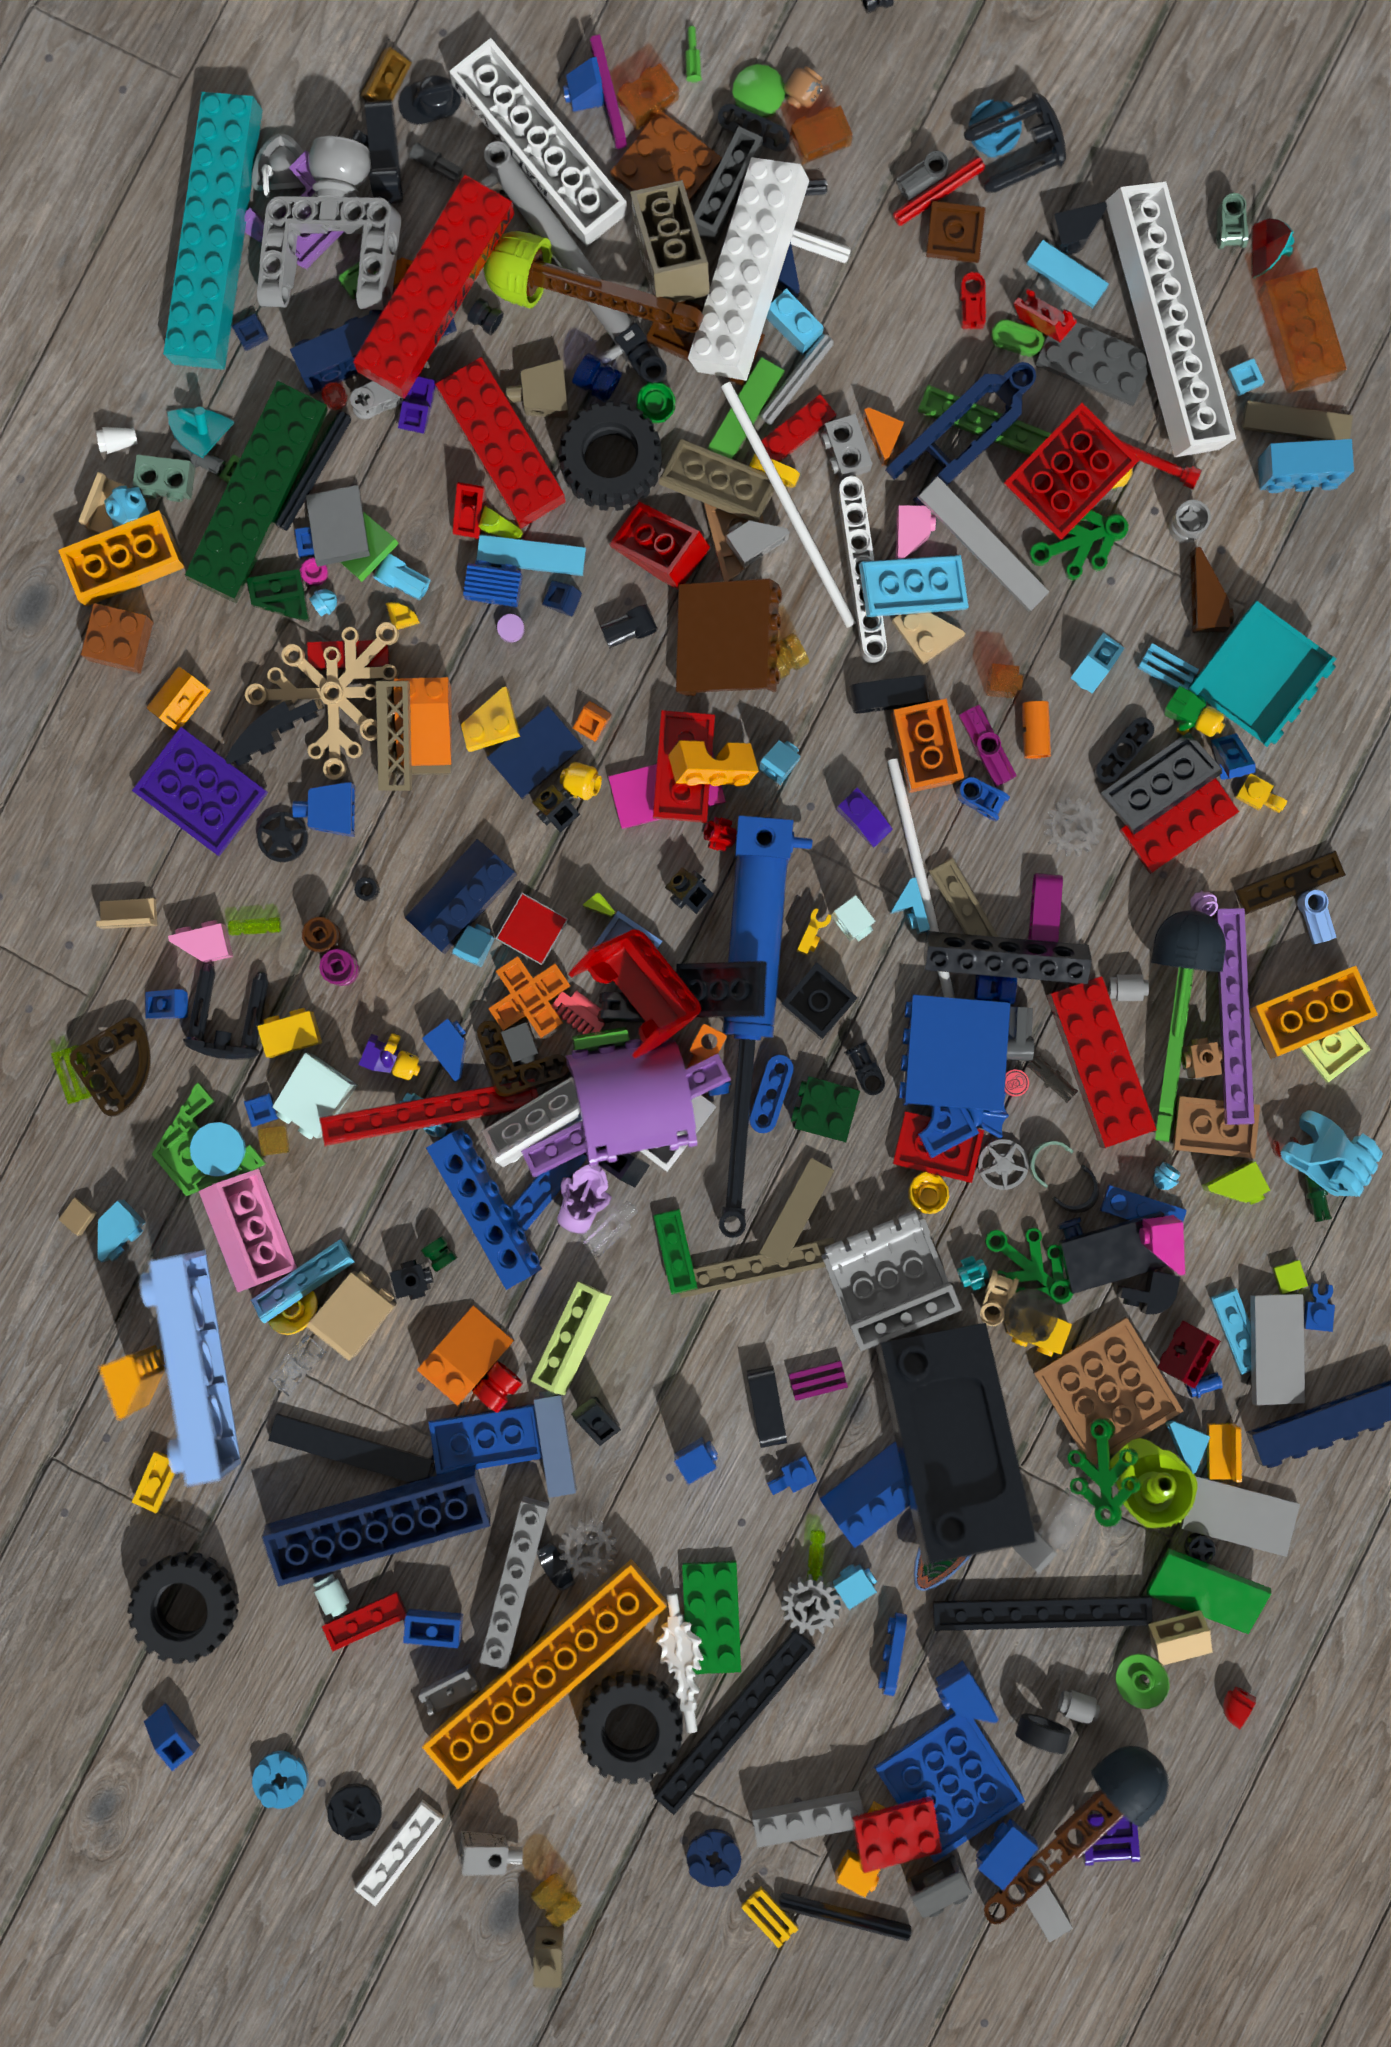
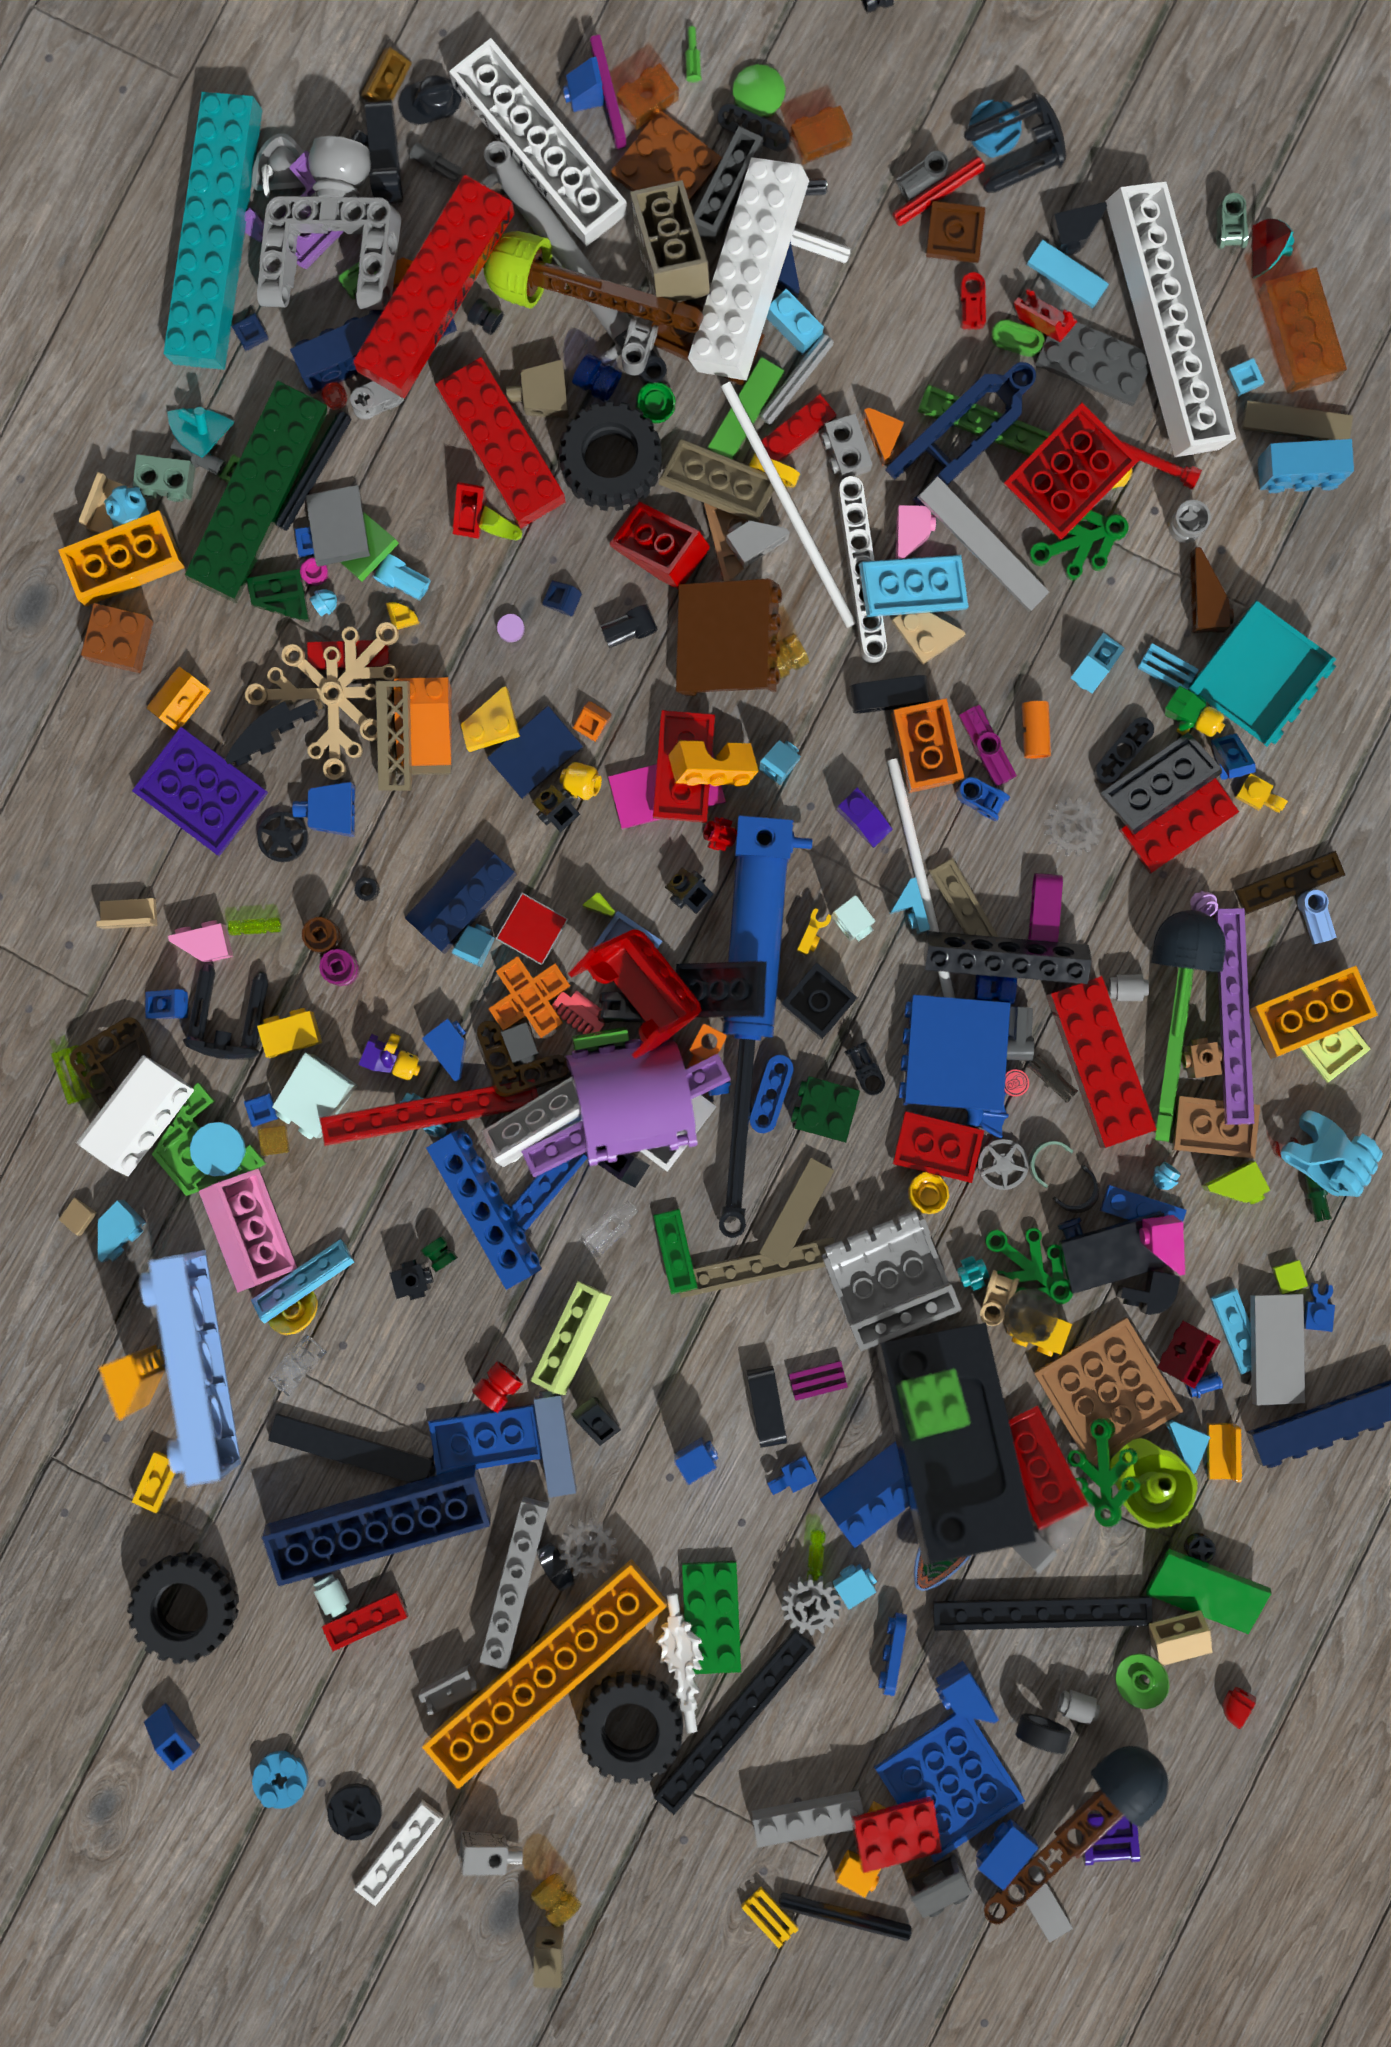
(115, 439): white cone -> none
(135, 1115): none -> white slope
(352, 1314): tan slope -> none
(417, 406): dark purple slope -> none
(433, 1628): blue brick -> none
(465, 1355): orange slope -> none
(493, 584): blue brick -> none
(532, 555): medium azure tile -> none
(583, 1198): lavender head -> none
(638, 342): none -> light grey piece
(721, 1872): dark blue plate -> none
(803, 87): medium nougat head -> none
(933, 1404): none -> bright green brick
(947, 1129): blue tile -> none
(1004, 681): clear orange brick -> none
(1045, 1473): none -> red plate
(1242, 1516): light grey tile -> none

